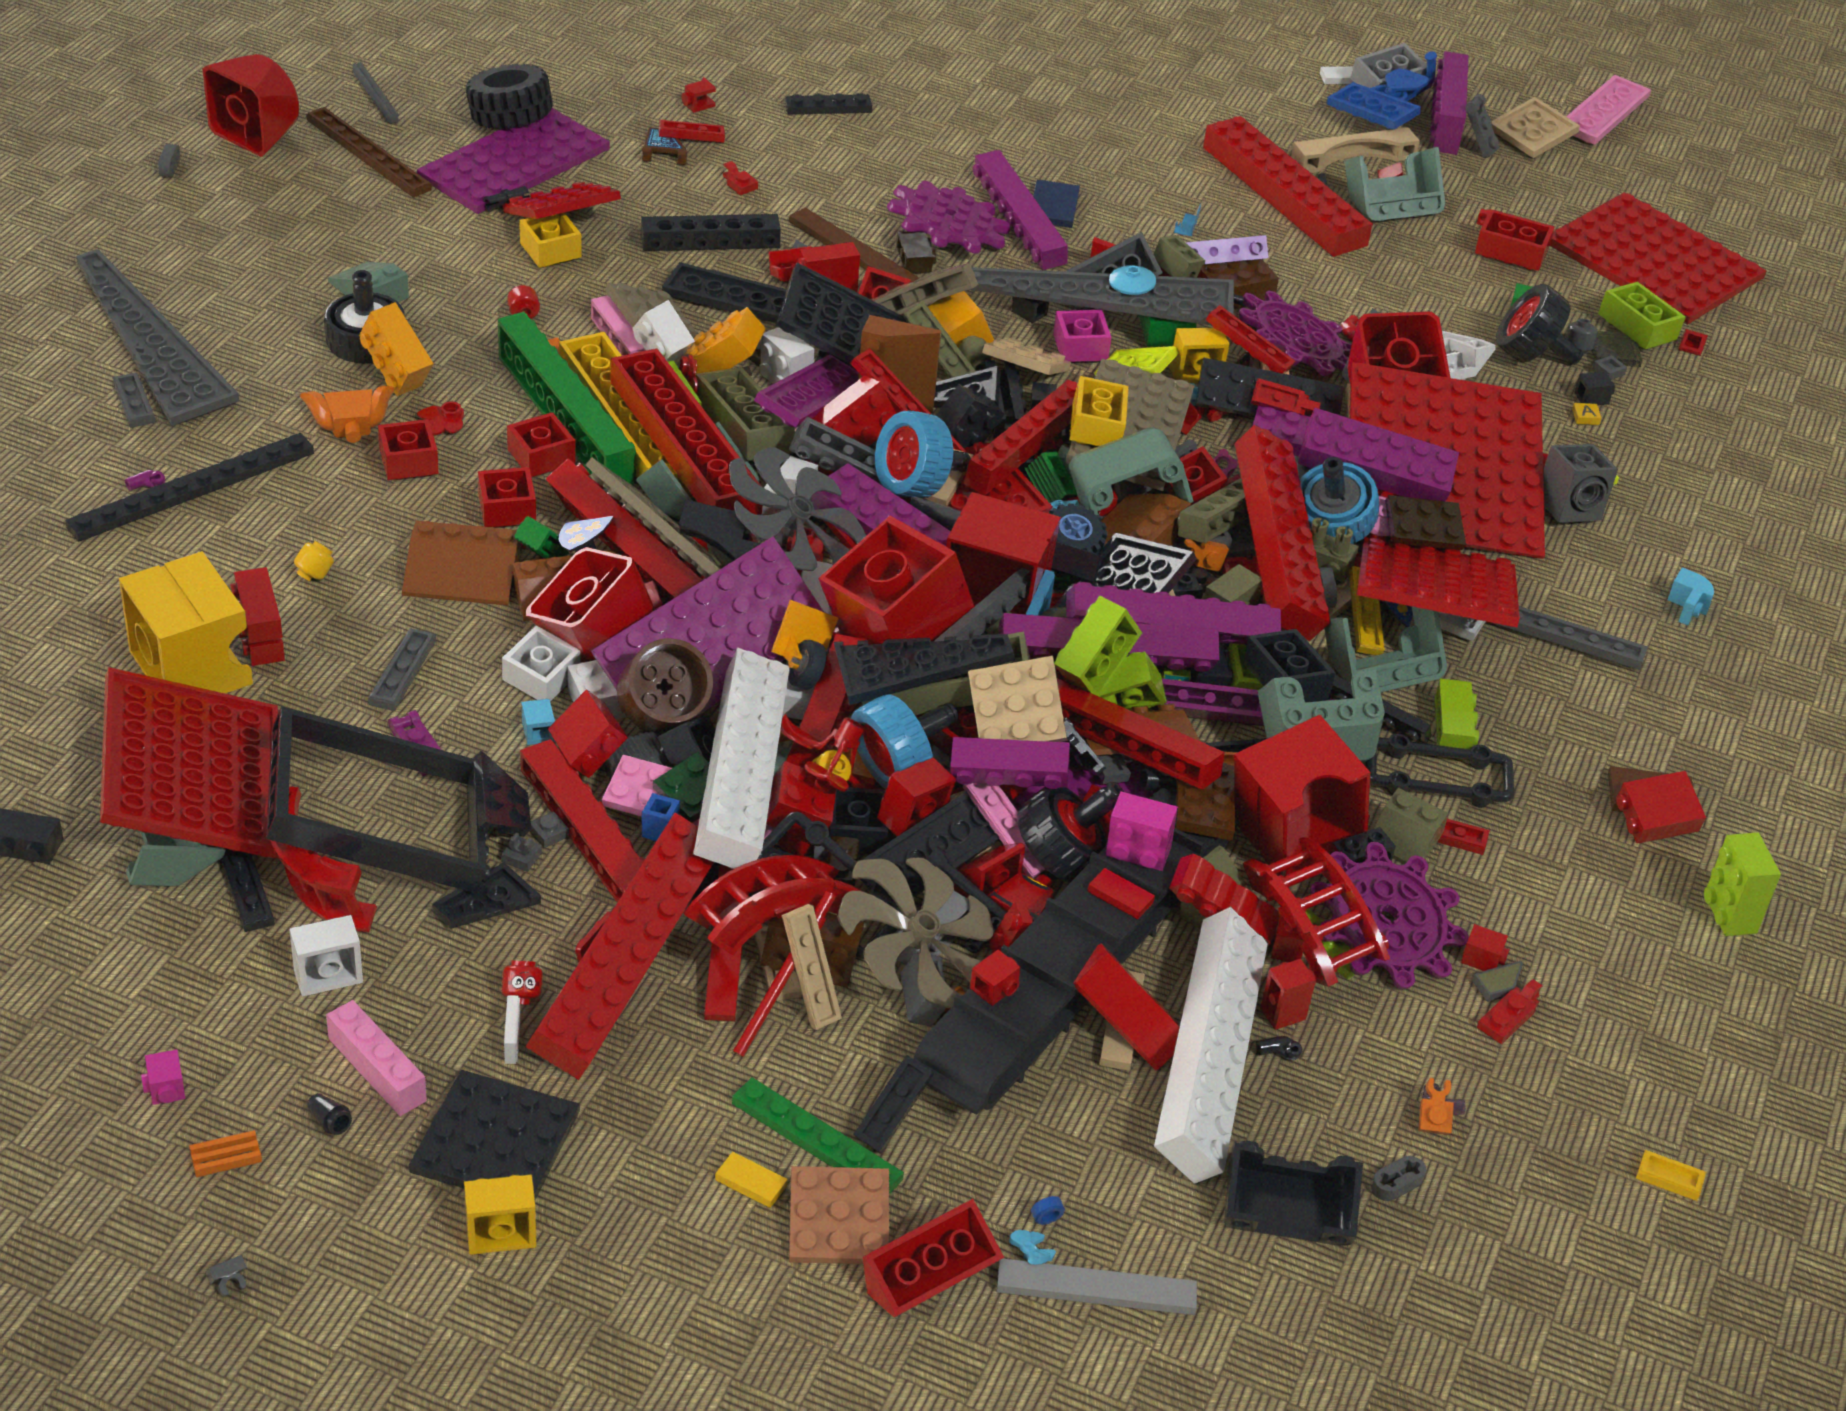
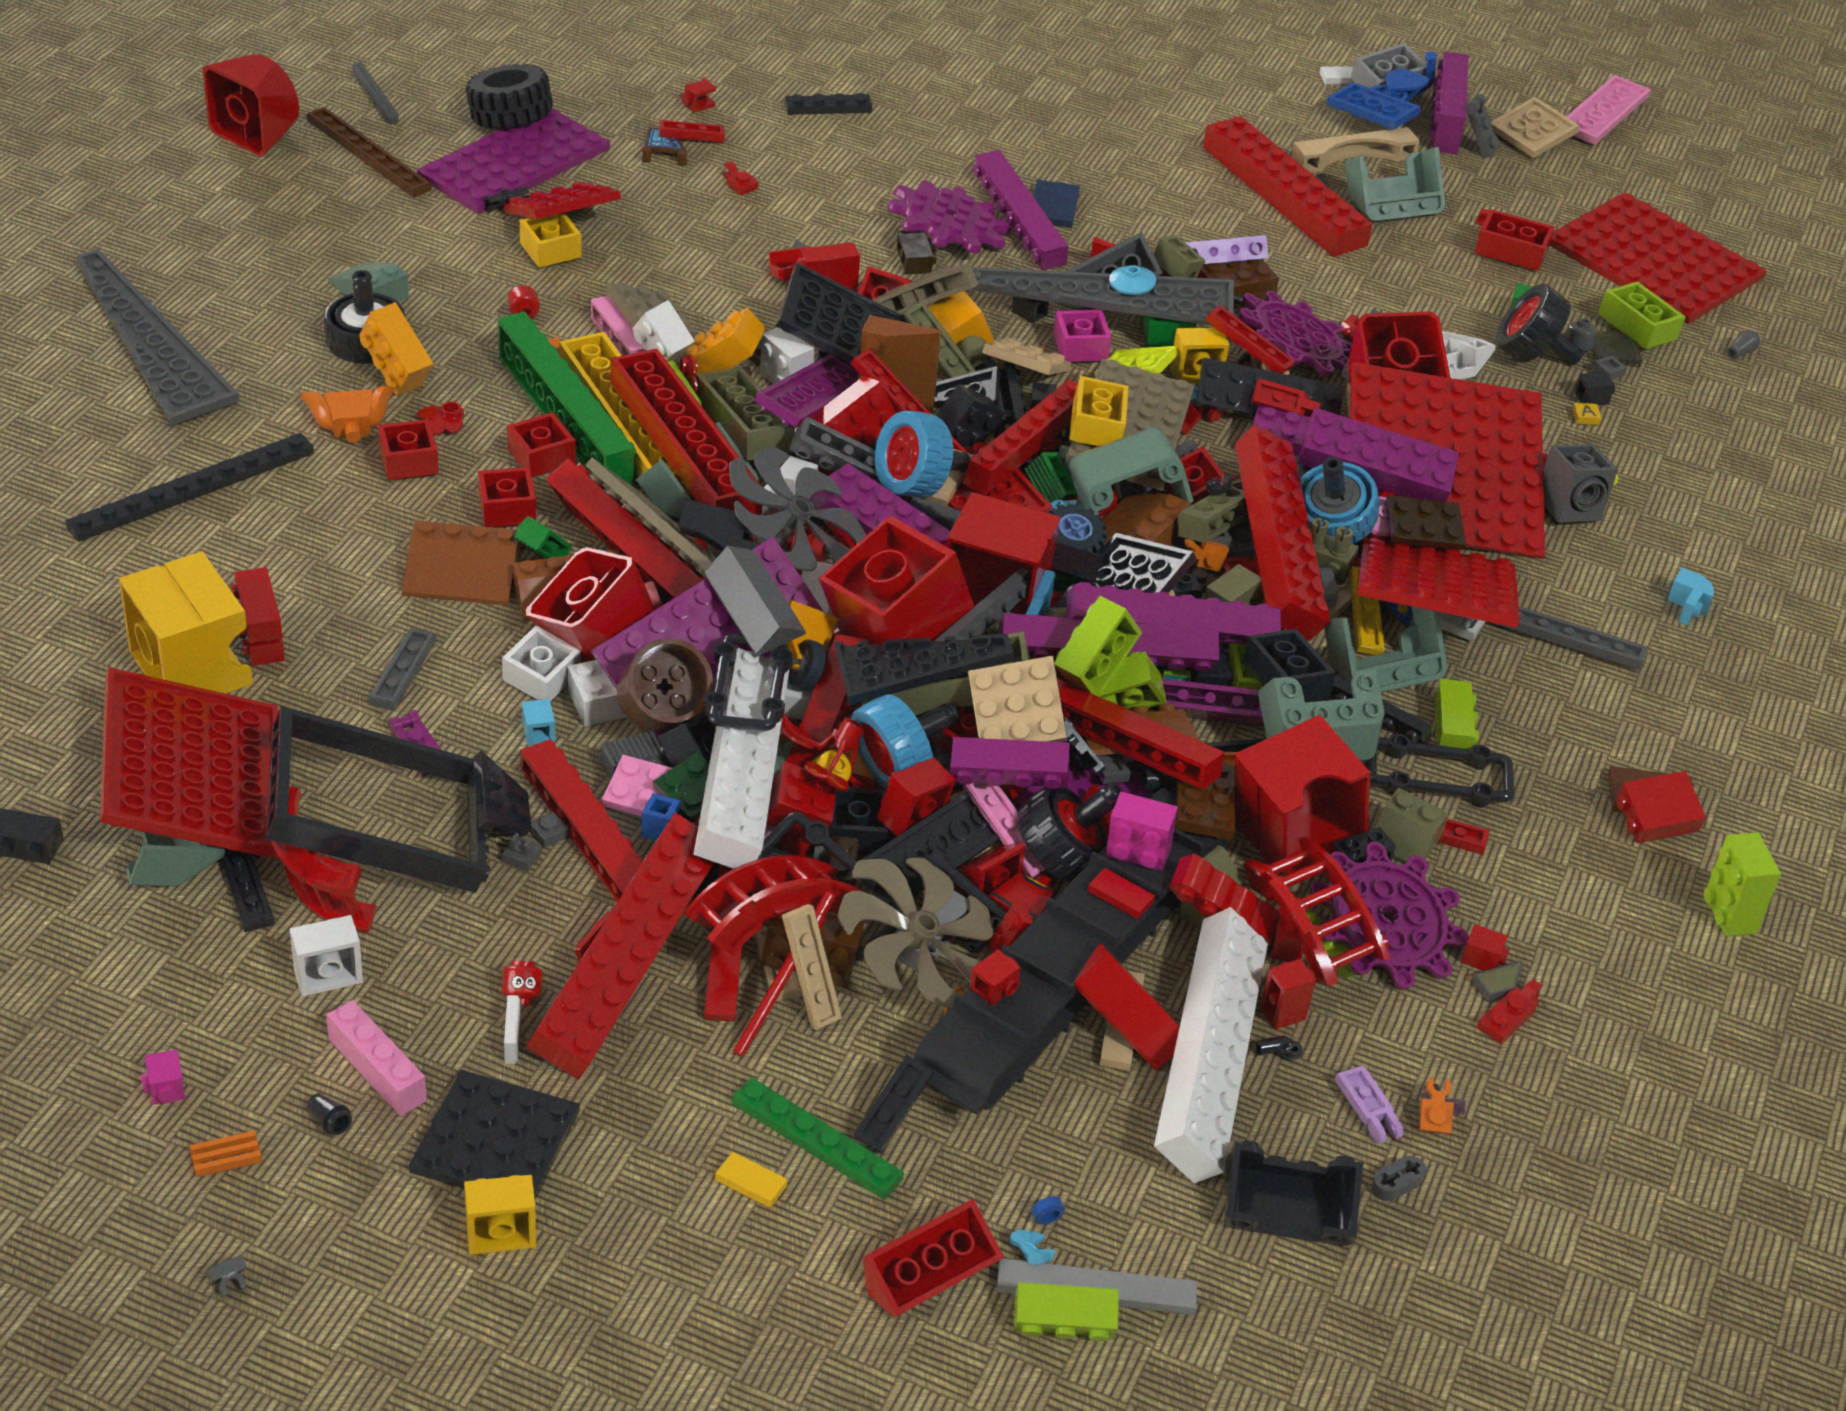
(133, 400): dark grey tile -> none
(147, 479): magenta arm -> none
(169, 160): dark grey beam -> none
(313, 561): yellow head -> none
(498, 895): black wing -> none
(582, 533): shield -> none
(587, 733): red brick -> none
(710, 232): black brick -> none
(724, 291): black plate -> none
(753, 600): none -> slope
(772, 708): none -> black bar
(831, 234): reddish brown tile -> none
(837, 1214): nougat plate -> none
(919, 1008): dark grey brick -> none
(1066, 1311): none -> lime brick
(1188, 224): dark azure piece -> none
(1217, 488): none -> black arm
(1224, 457): dark pink brick -> none
(1369, 1103): none -> lavender hinge
(1391, 171): slope -> none
(1671, 1175): yellow tile -> none
(1693, 342): red slope -> none
(1744, 344): none -> dark grey cone

